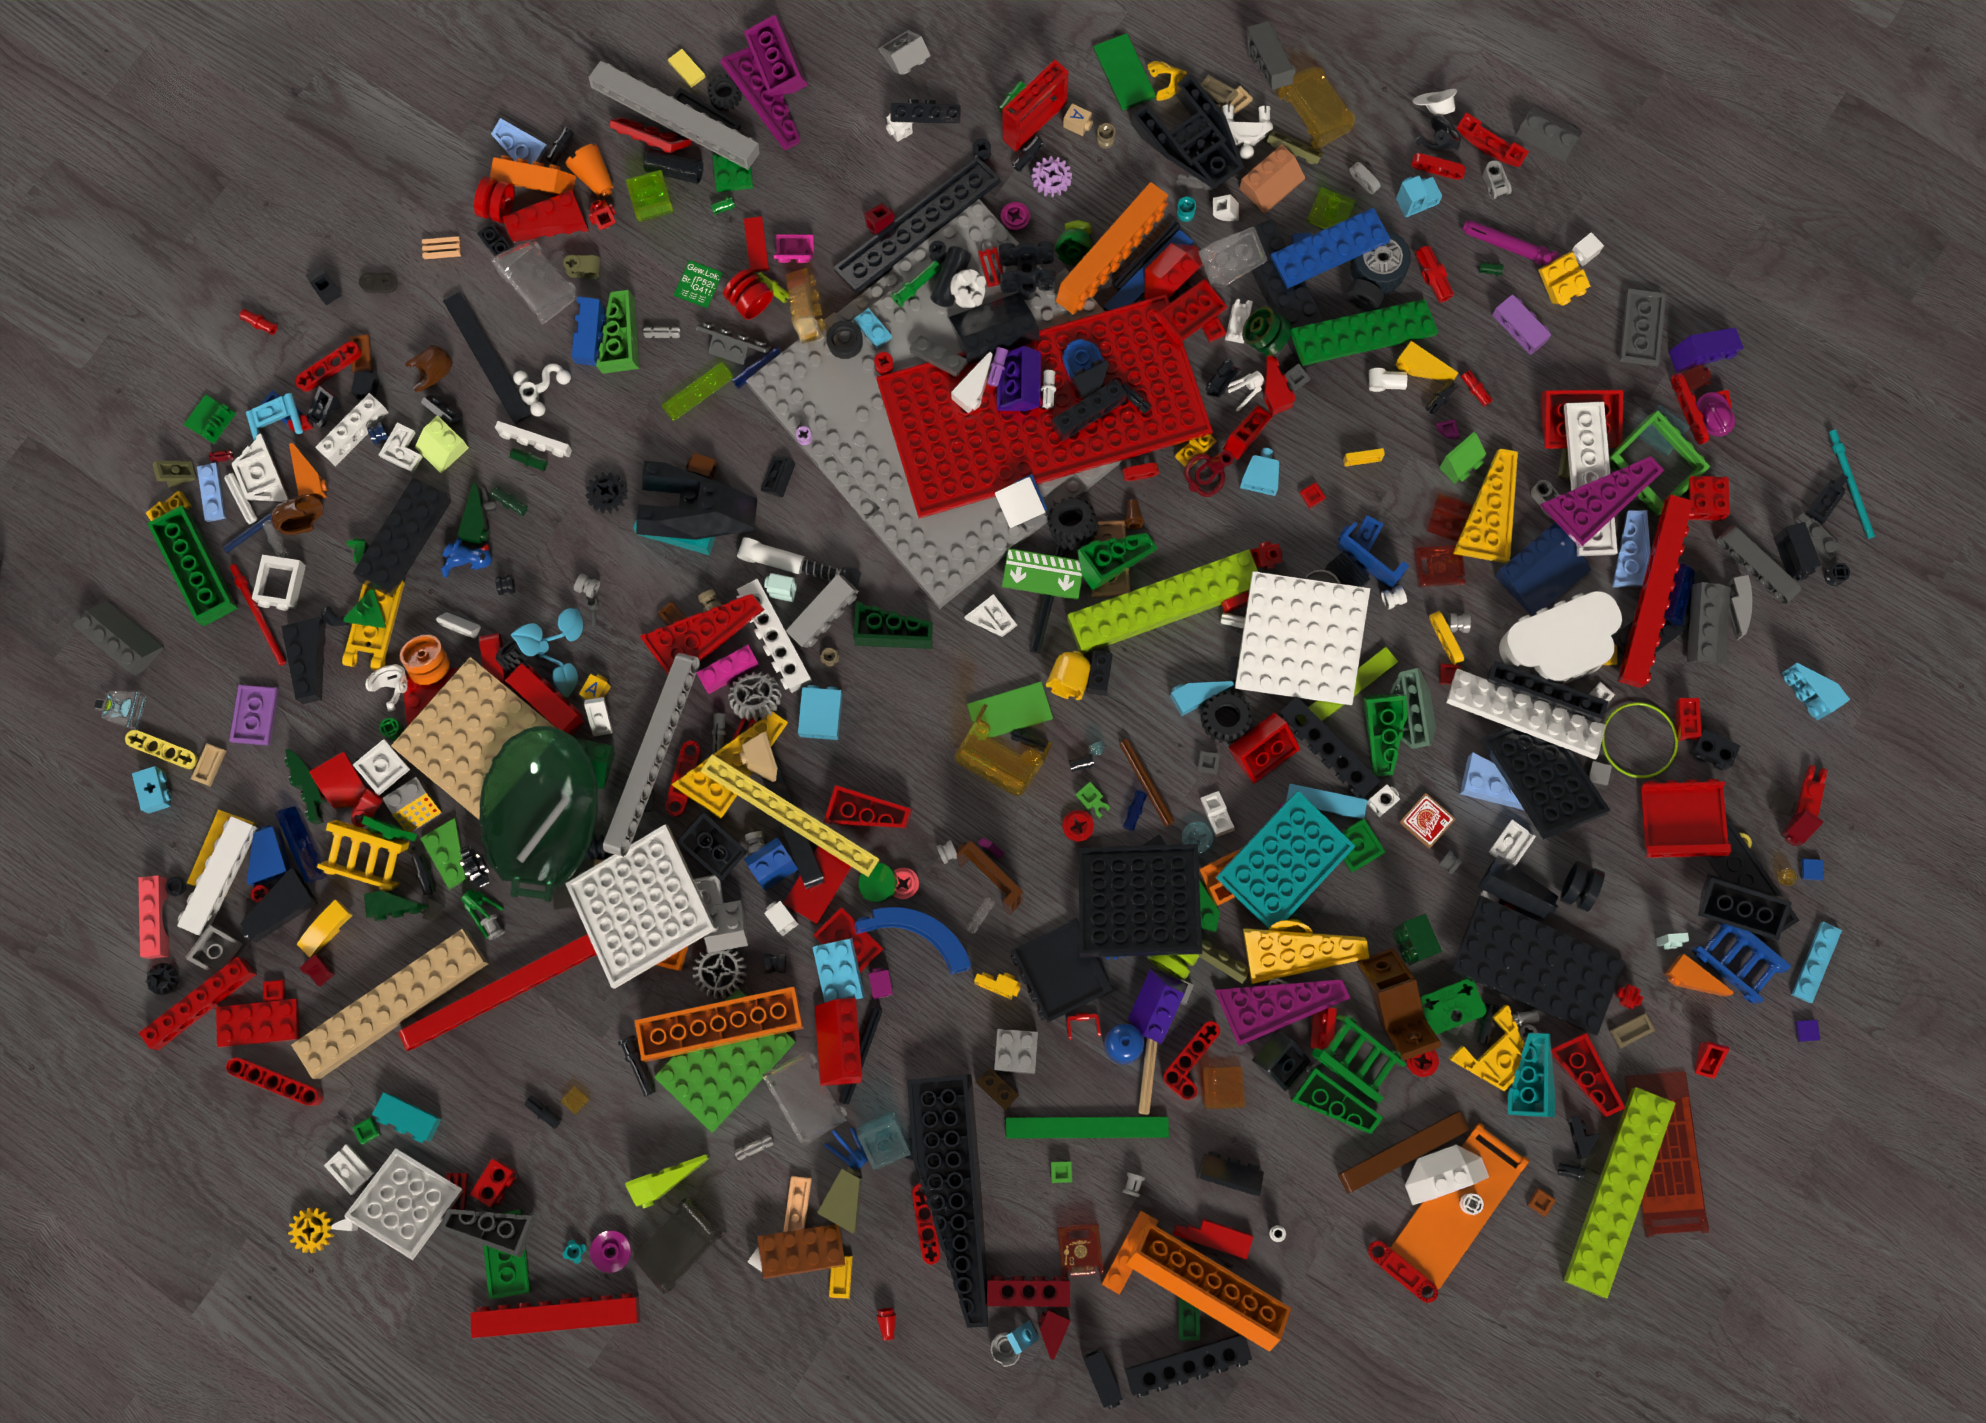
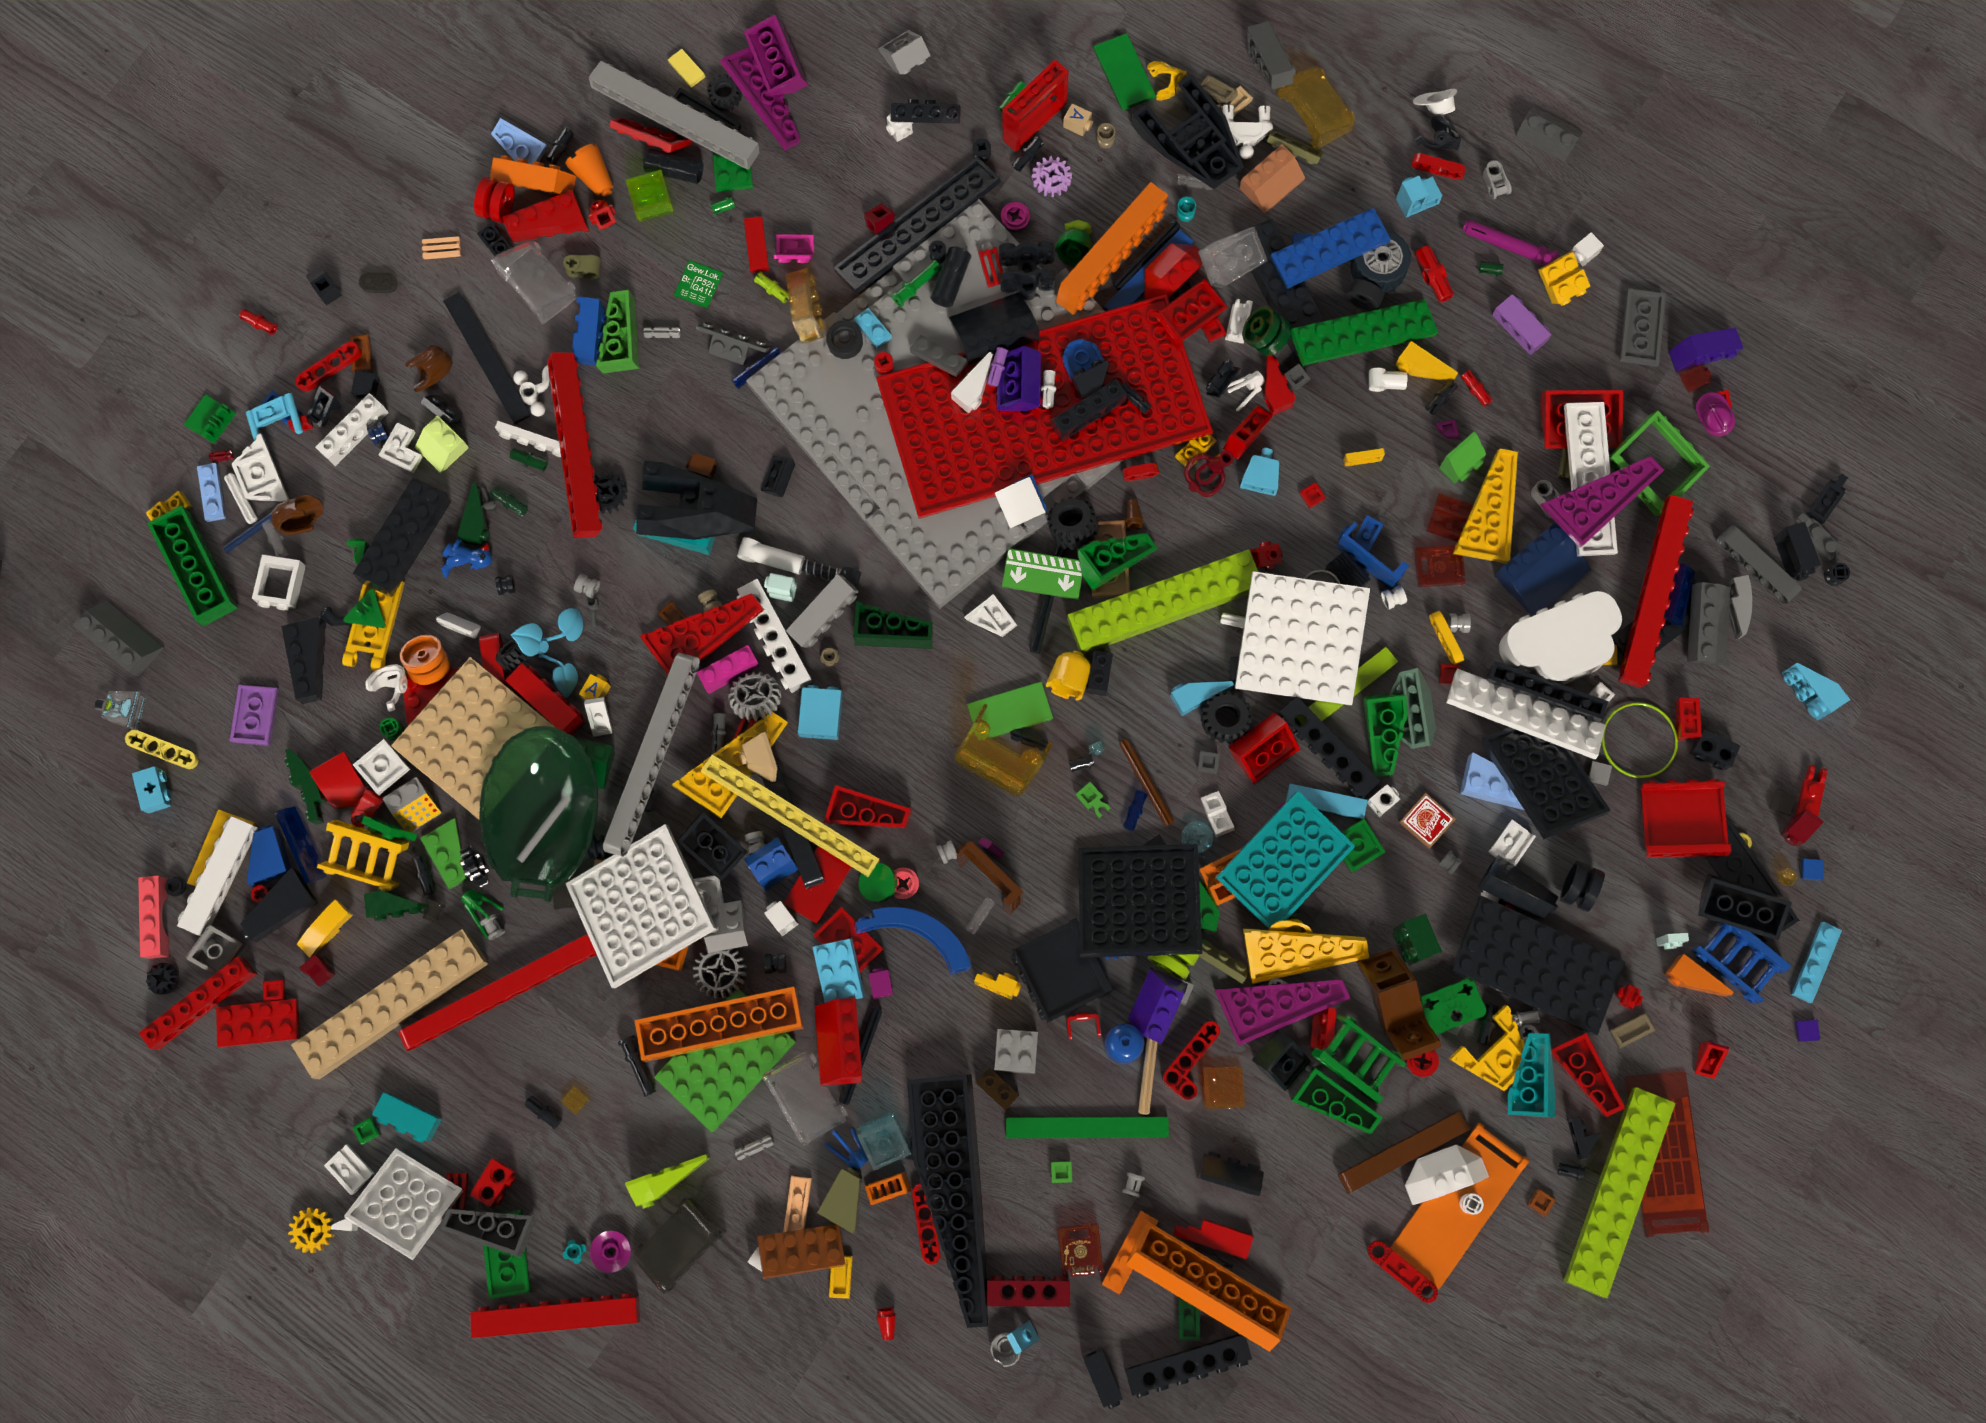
(174, 472): olive slope -> none
(208, 764): tan tile -> none
(242, 583): red bar -> none
(265, 1081): red beam -> none
(306, 476): orange slope -> none
(573, 445): none -> red brick
(684, 764): red plate -> none
(697, 391): clear neon green tile -> none
(748, 294): red wheel -> none
(802, 440): lavender axle -> none
(904, 1184): none -> orange slope
(977, 288): white plate -> none
(1053, 1331): dark red slope -> none
(1081, 817): red gear -> none
(1226, 208): white brick -> none
(1235, 602): red beam -> none
(1282, 1235): white pin -> none
(1330, 209): clear neon green tile -> none
(1364, 178): light grey beam -> none
(1490, 143): red slope -> none
(1633, 550): light blue wing -> none
(1654, 437): clear light blue tile -> none
(1688, 405): red plate -> none
(1709, 497): red bracket -> none
(1839, 449): teal bar -> none

